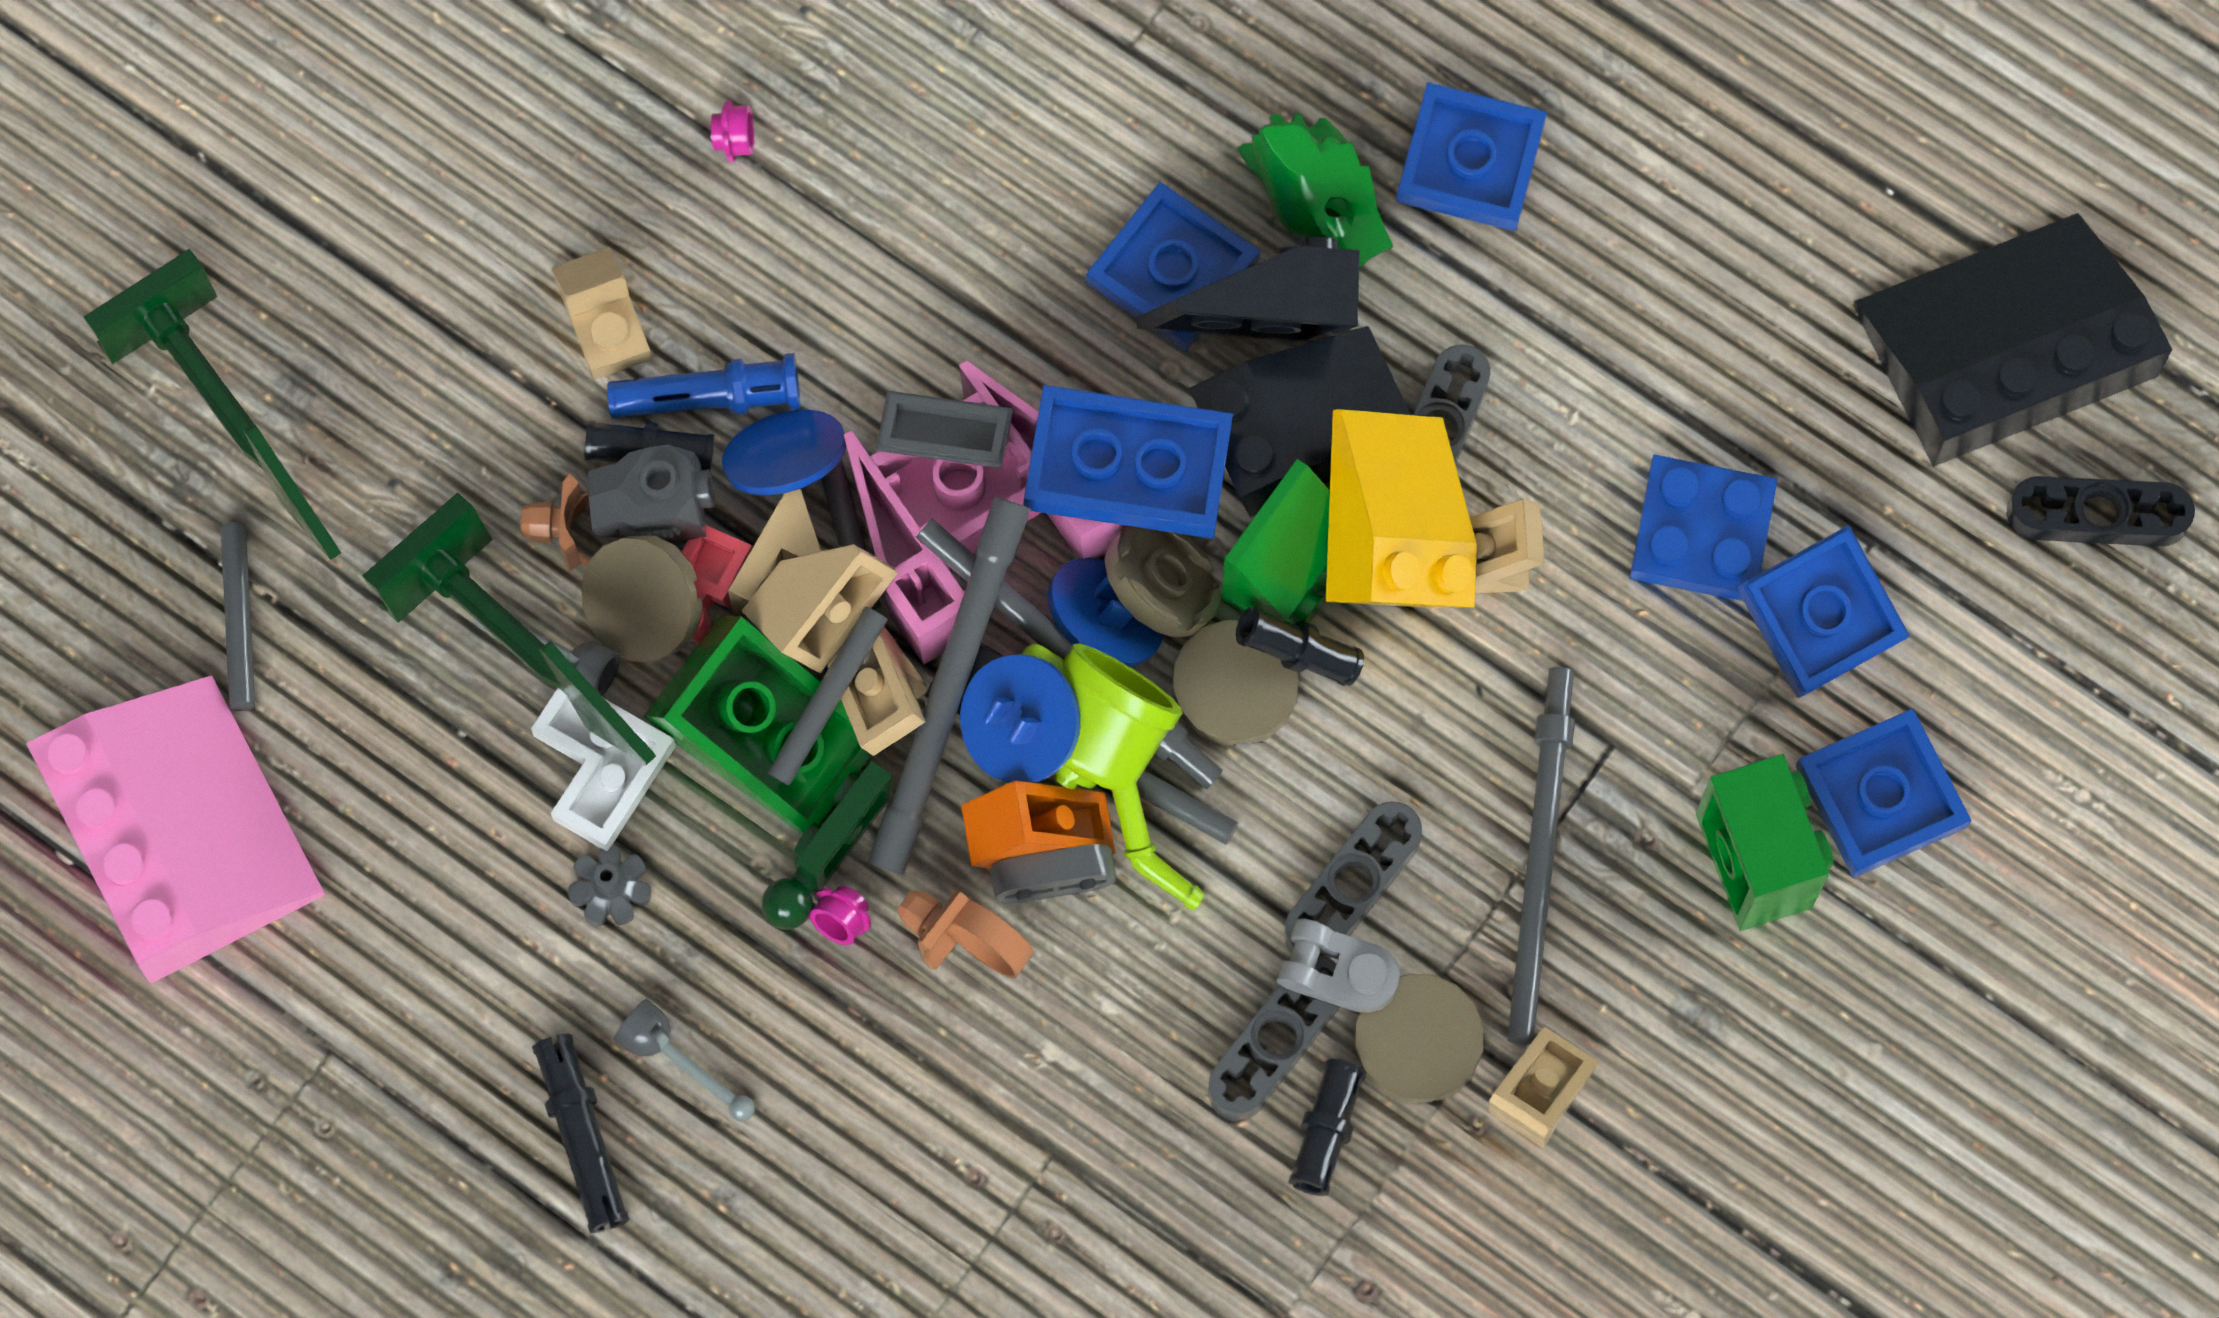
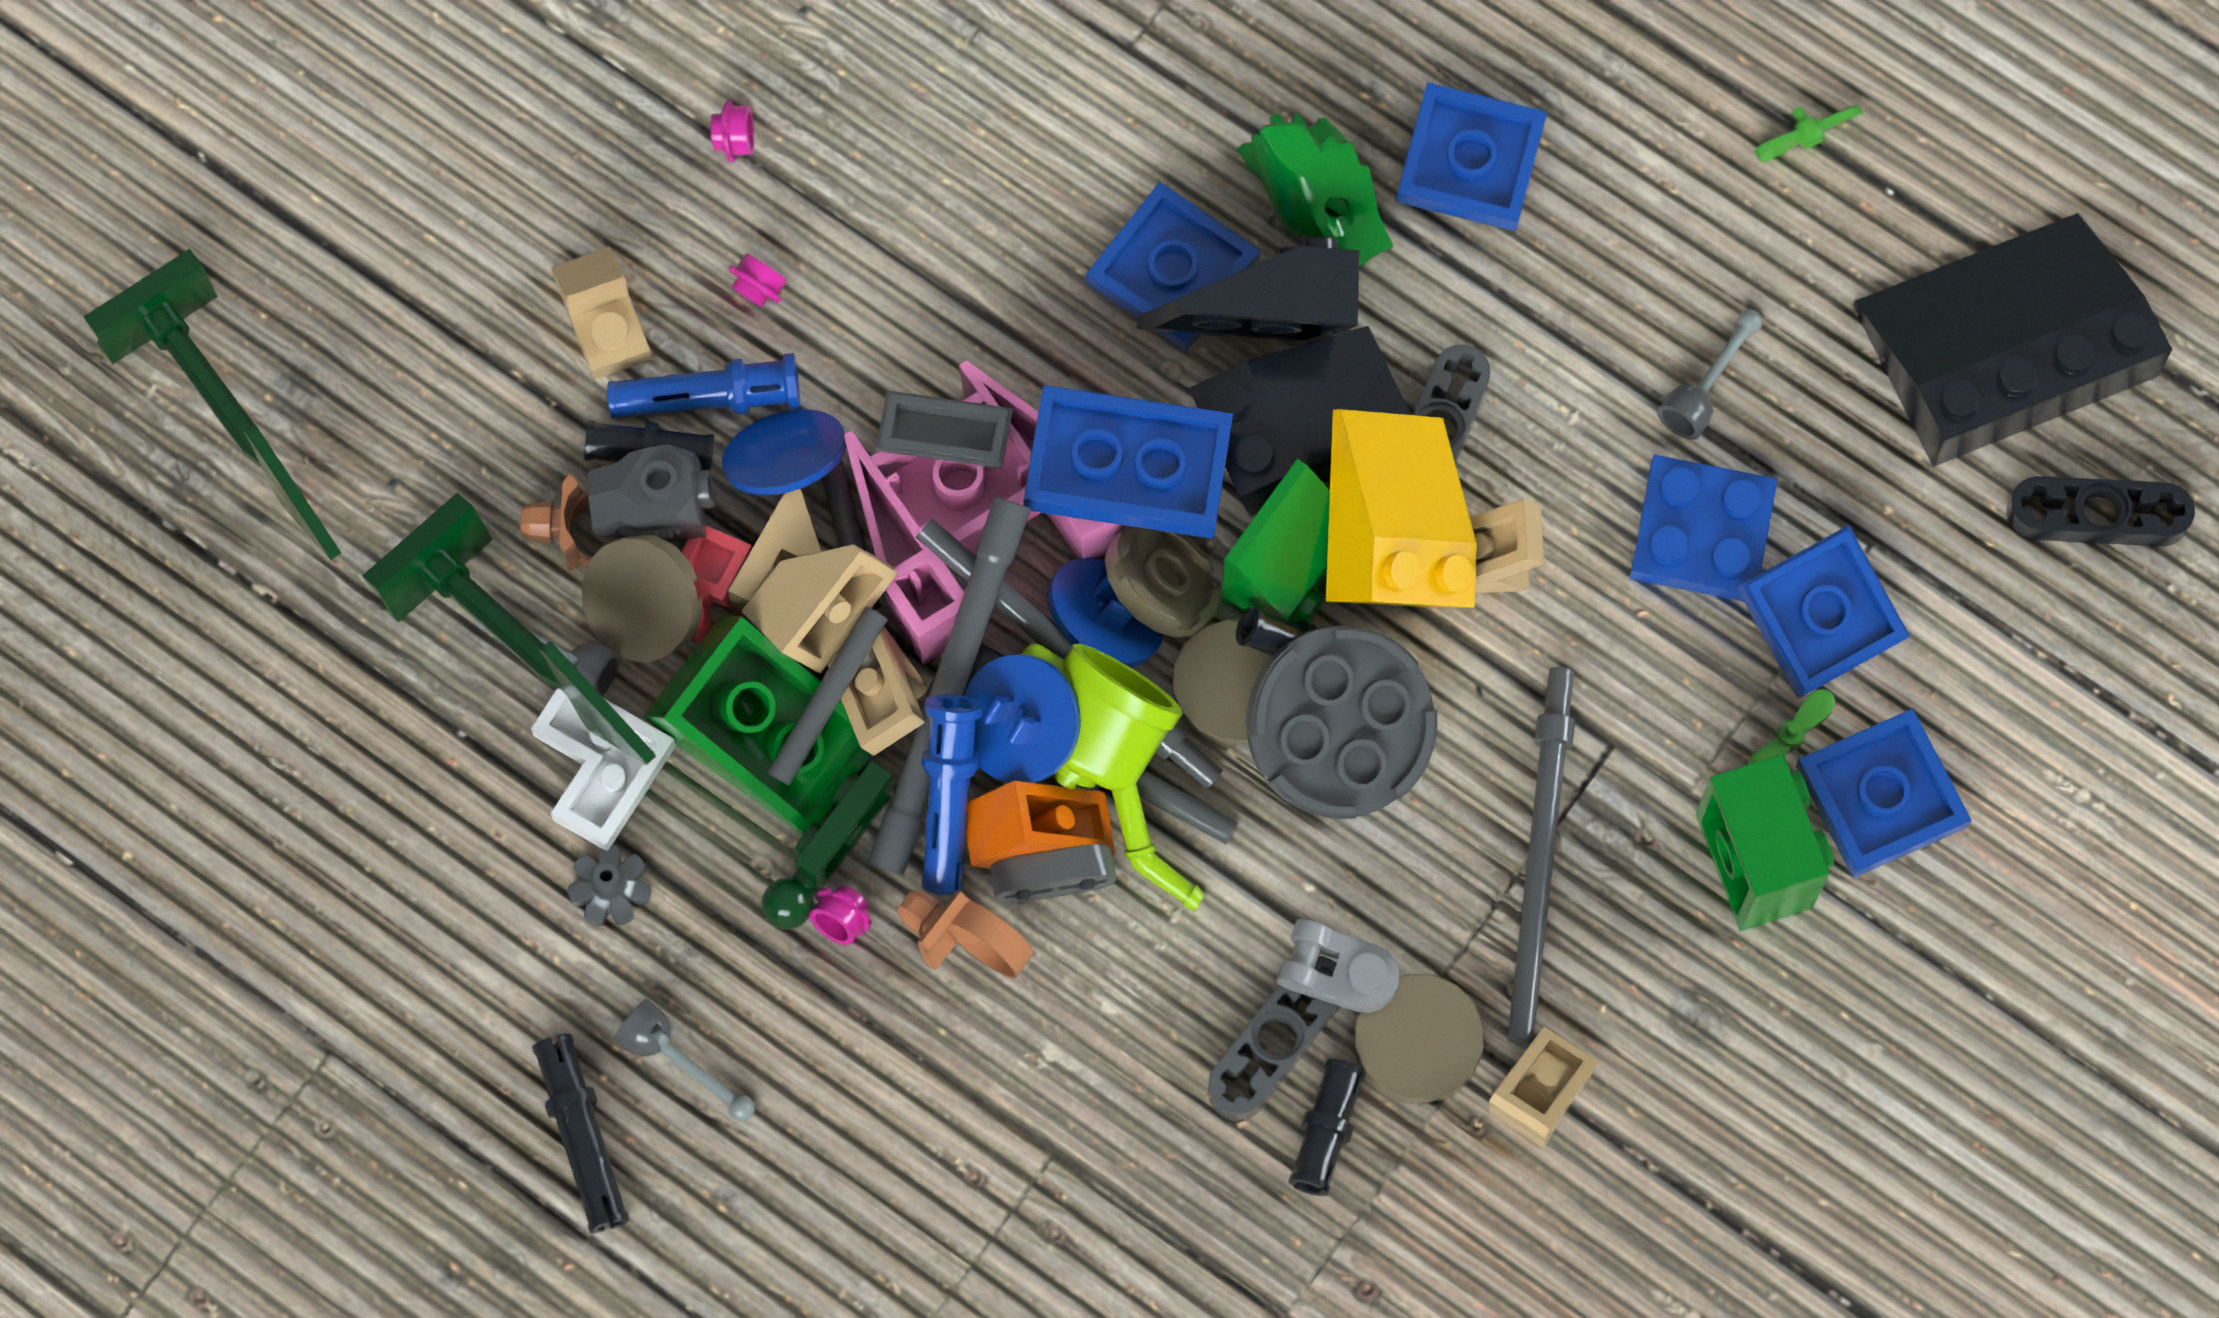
(175, 823): bright pink slope -> none
(237, 616): dark grey bar -> none
(757, 281): none -> dark pink plate
(950, 766): none -> blue pin
(1341, 721): none -> dark grey tile
(1368, 836): dark grey beam -> none
(1690, 408): none -> dark grey hinge
(1792, 732): none -> bright green piece
(1806, 132): none -> bright green piece

